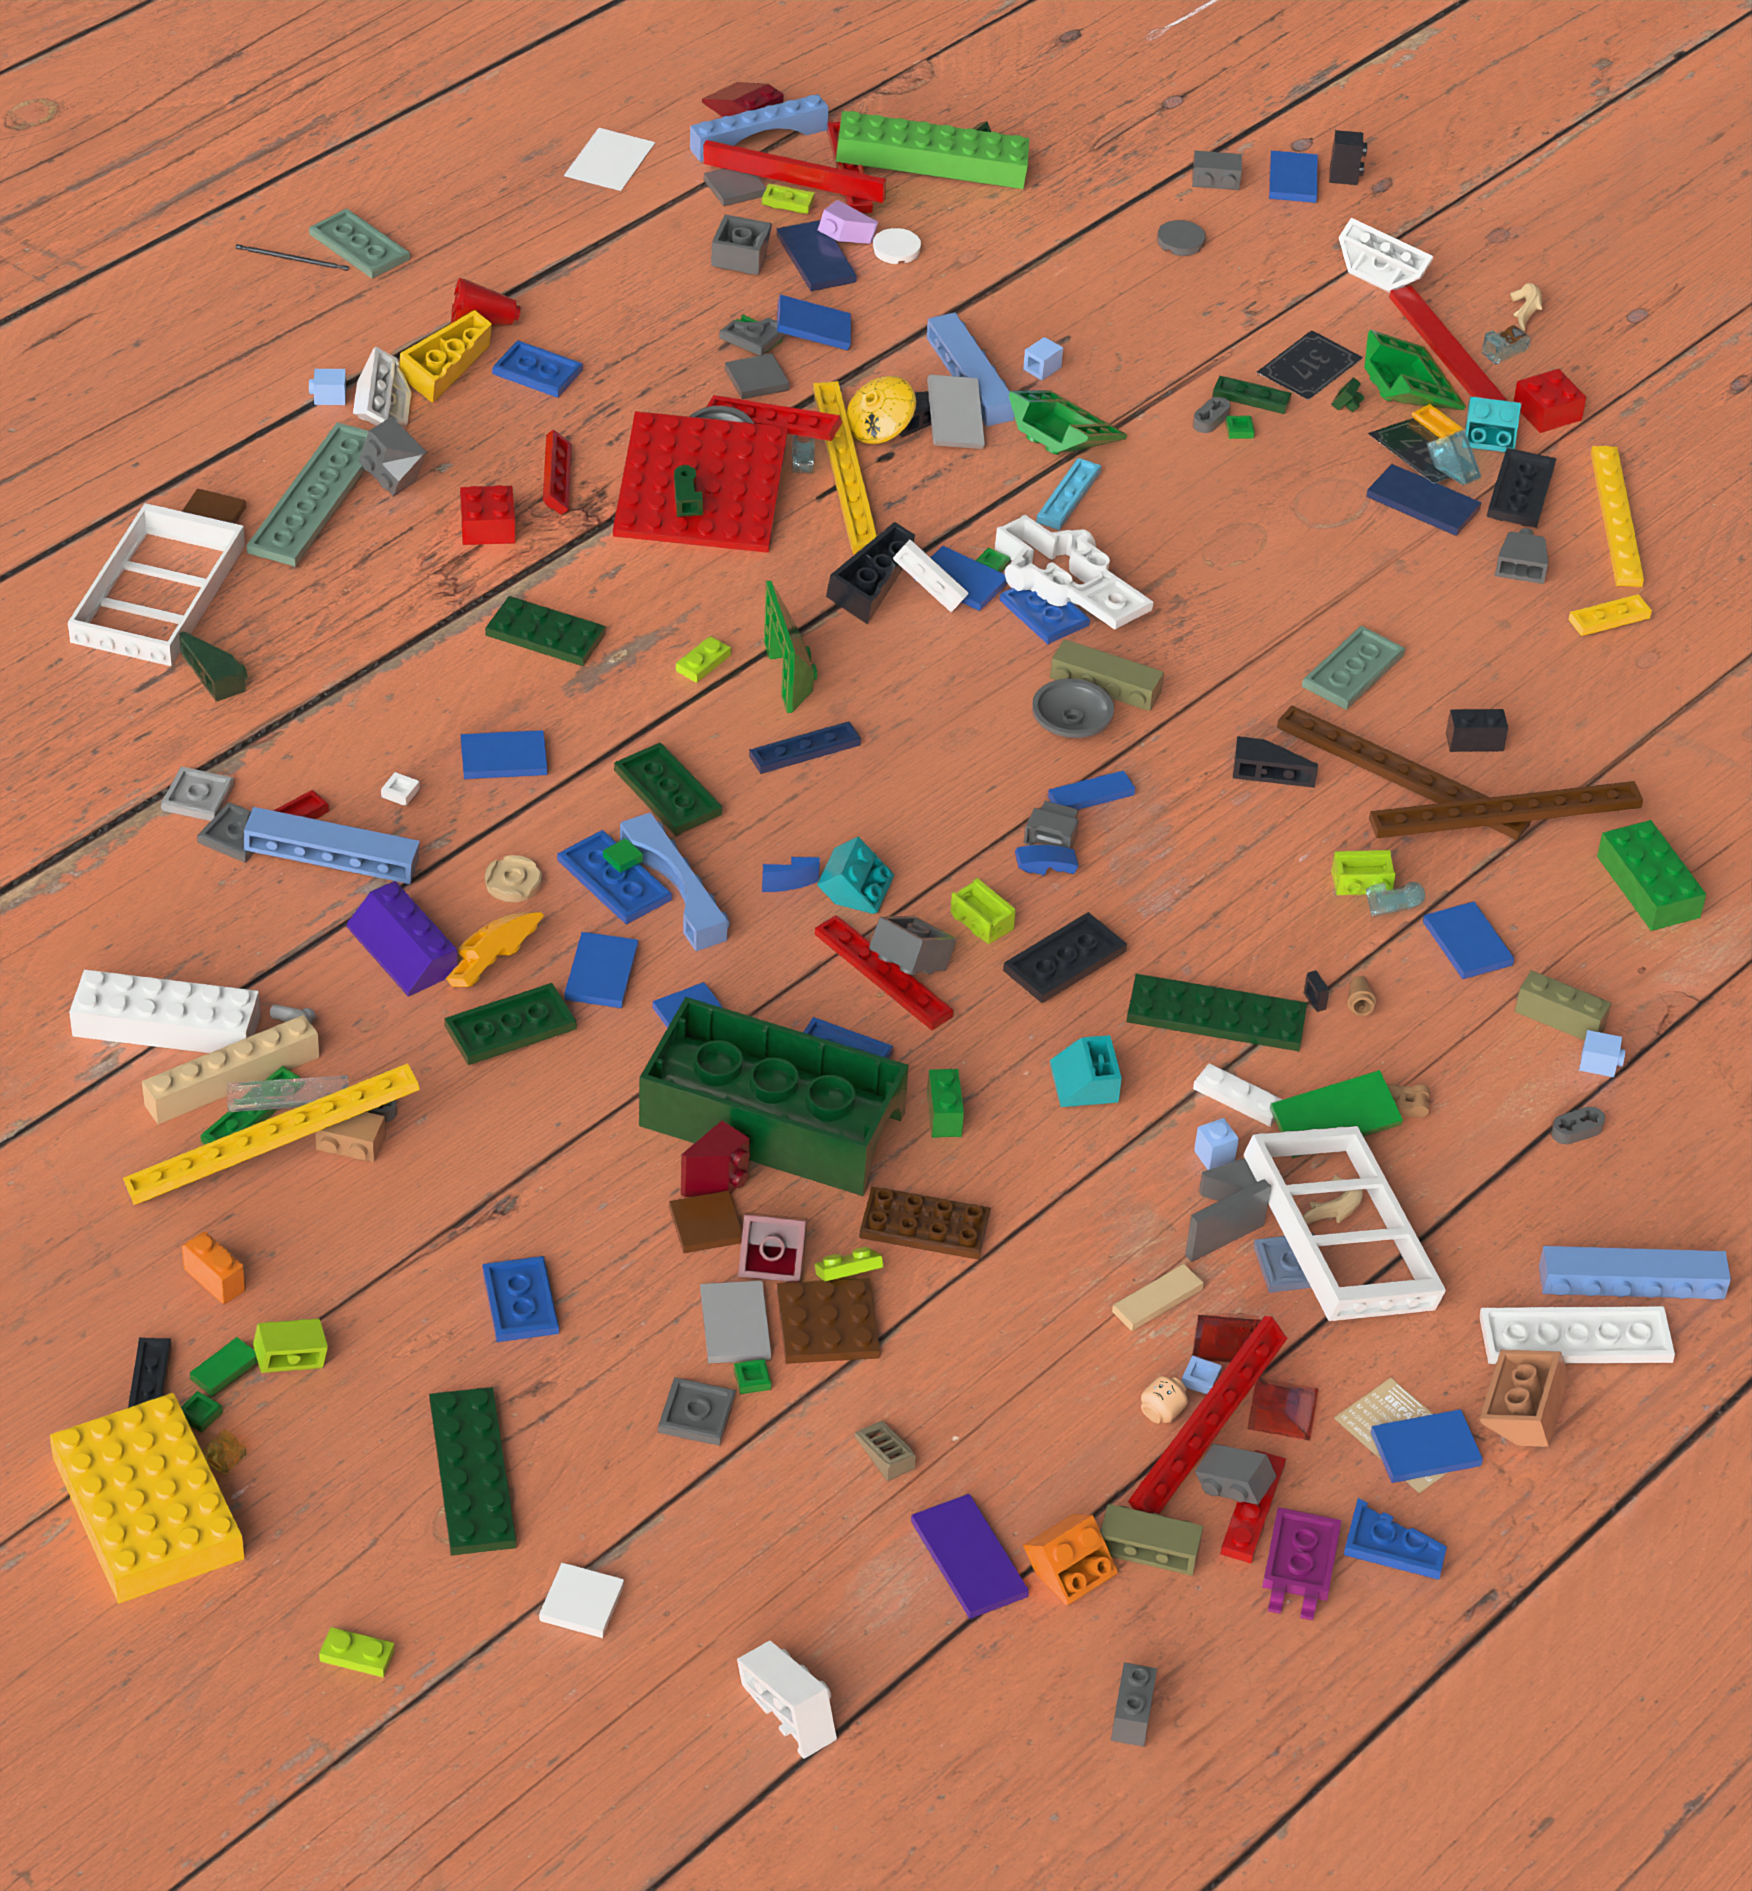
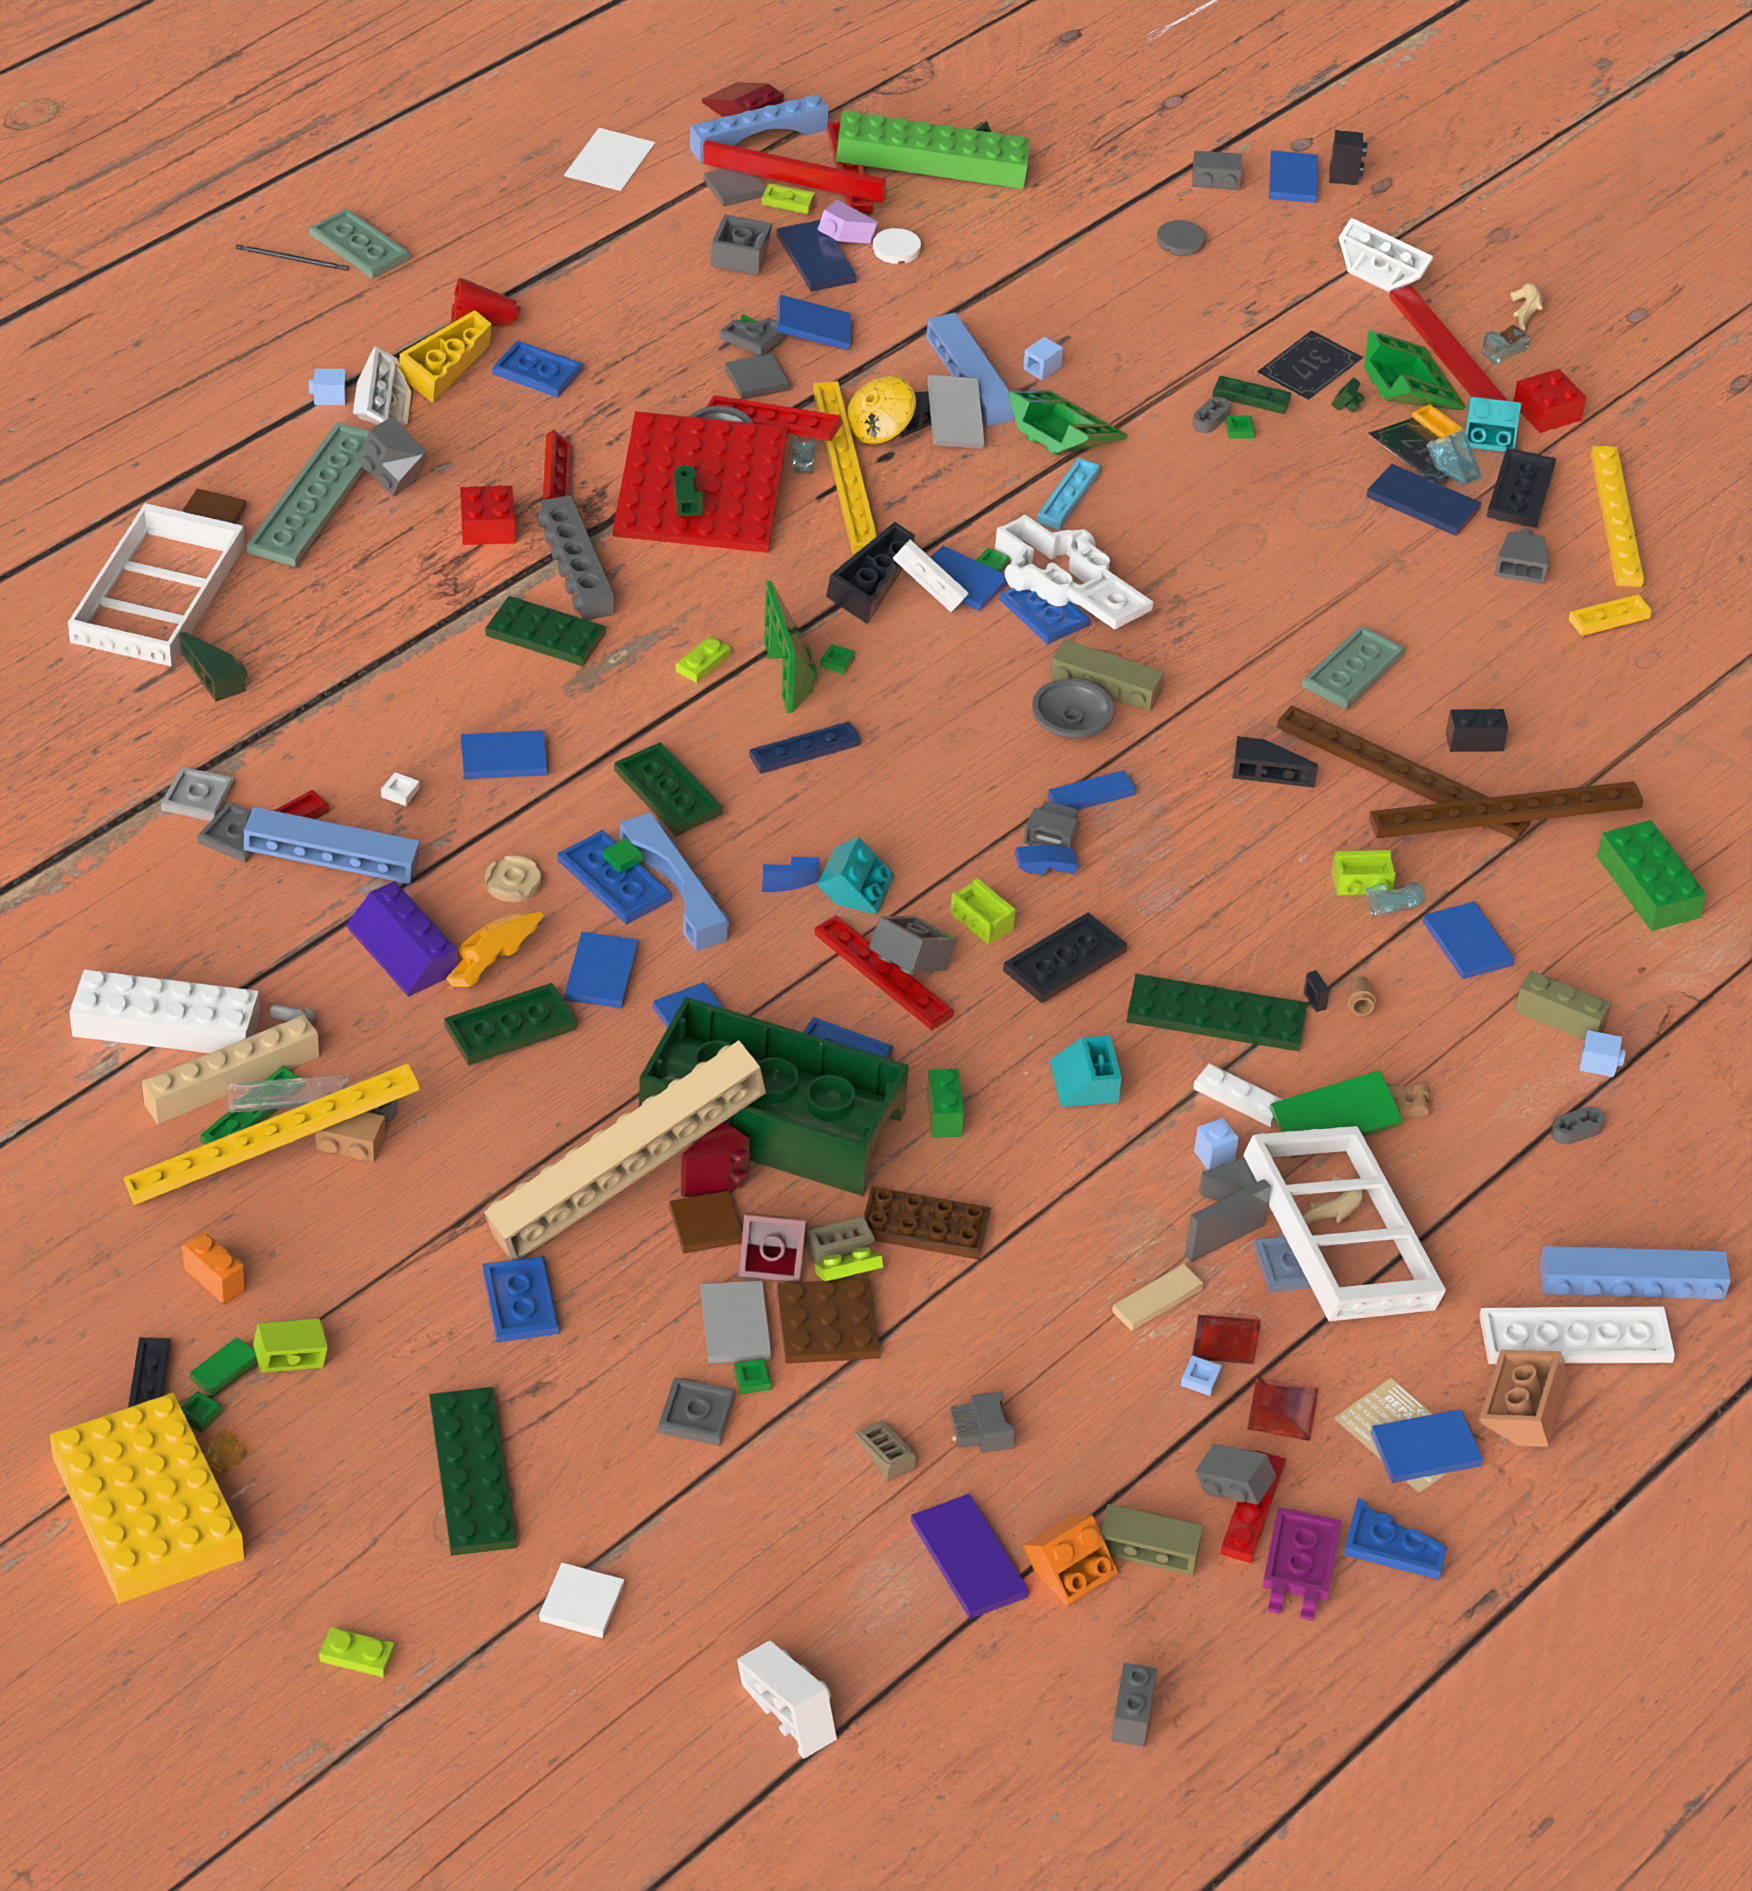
(576, 558): none -> dark grey brick
(625, 1151): none -> tan brick
(819, 1238): none -> dark tan slope
(837, 659): none -> green tile
(982, 1423): none -> dark grey piece
(1164, 1399): light nougat head -> none
(1209, 1417): red tile -> none

